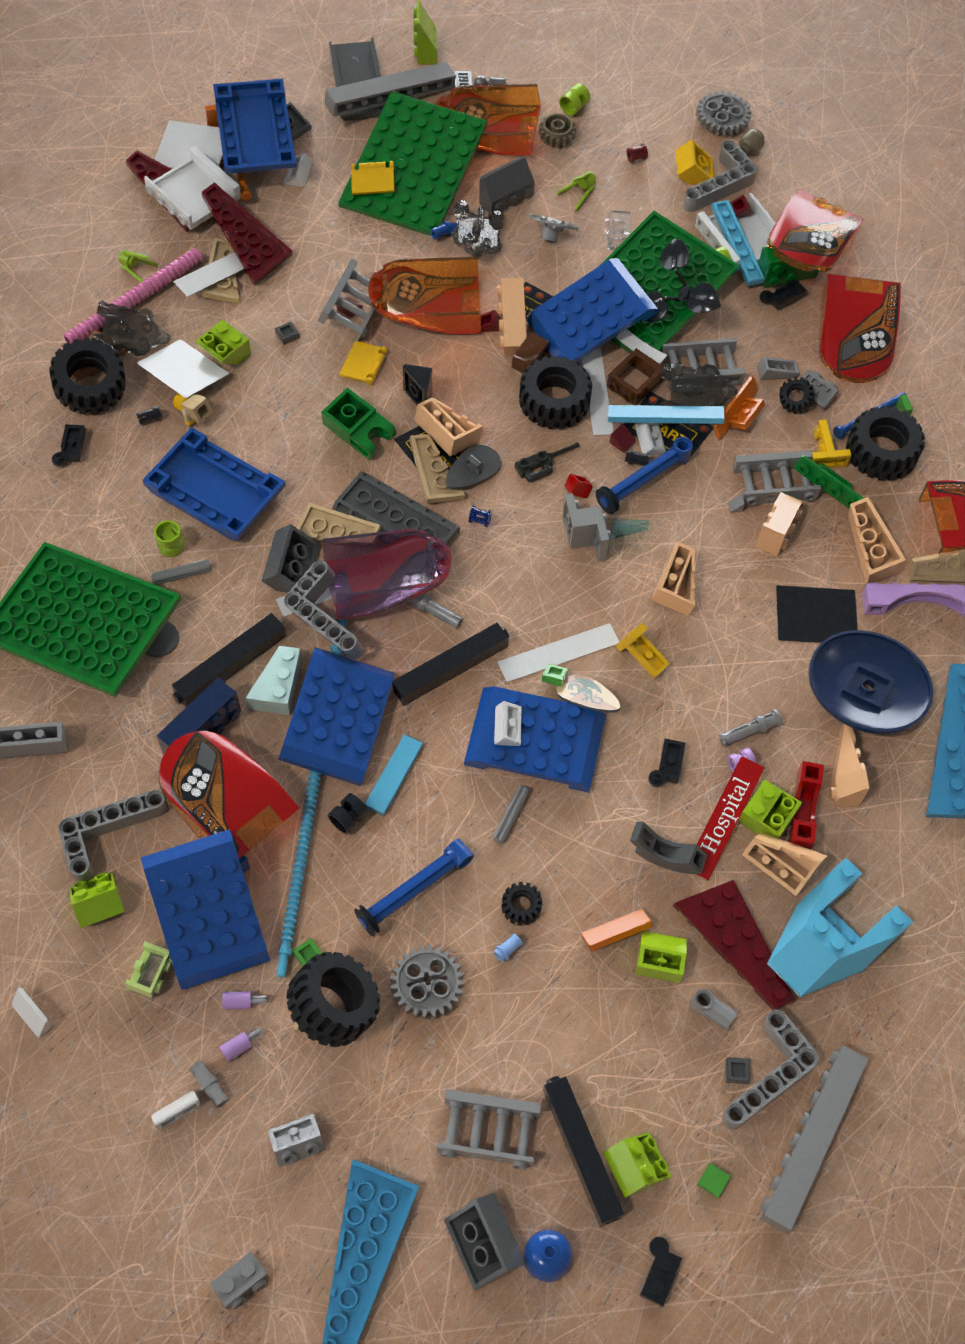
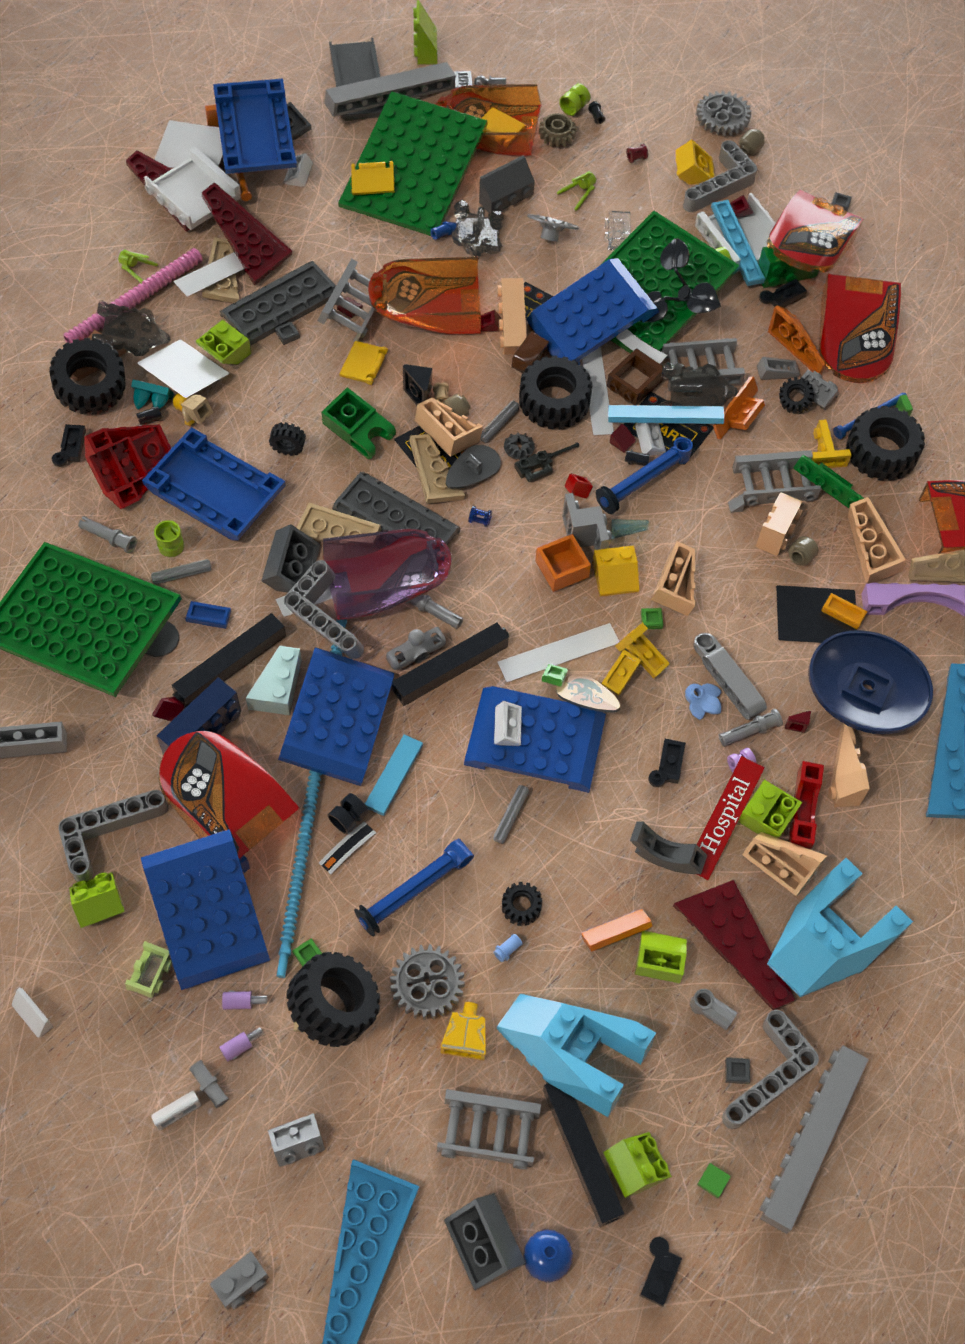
(115, 537): none -> light grey pin
(124, 458): none -> red wedge
(143, 390): none -> teal tile
(168, 708): none -> dark red slope
(208, 614): none -> blue tile
(280, 302): none -> dark grey ladder
(287, 439): none -> black tyre
(346, 847): none -> sticker
(416, 648): none -> light grey piece
(441, 391): none -> tan bush
(458, 404): none -> dark tan head
(465, 1034): none -> yellow torso
(499, 421): none -> light grey axle
(501, 122): none -> yellow piece
(512, 449): none -> dark grey gear
(562, 562): none -> orange piece
(563, 1037): none -> medium azure wedge
(595, 110): none -> black pin
(616, 570): none -> yellow slope
(621, 672): none -> yellow plate
(652, 618): none -> bright green tile
(705, 701): none -> light blue plate
(729, 676): none -> light grey piece
(792, 335): none -> orange wedge
(798, 722): none -> dark red slope
(803, 550): none -> dark tan head
(842, 200): none -> dark grey tile
(844, 611): none -> light orange tile

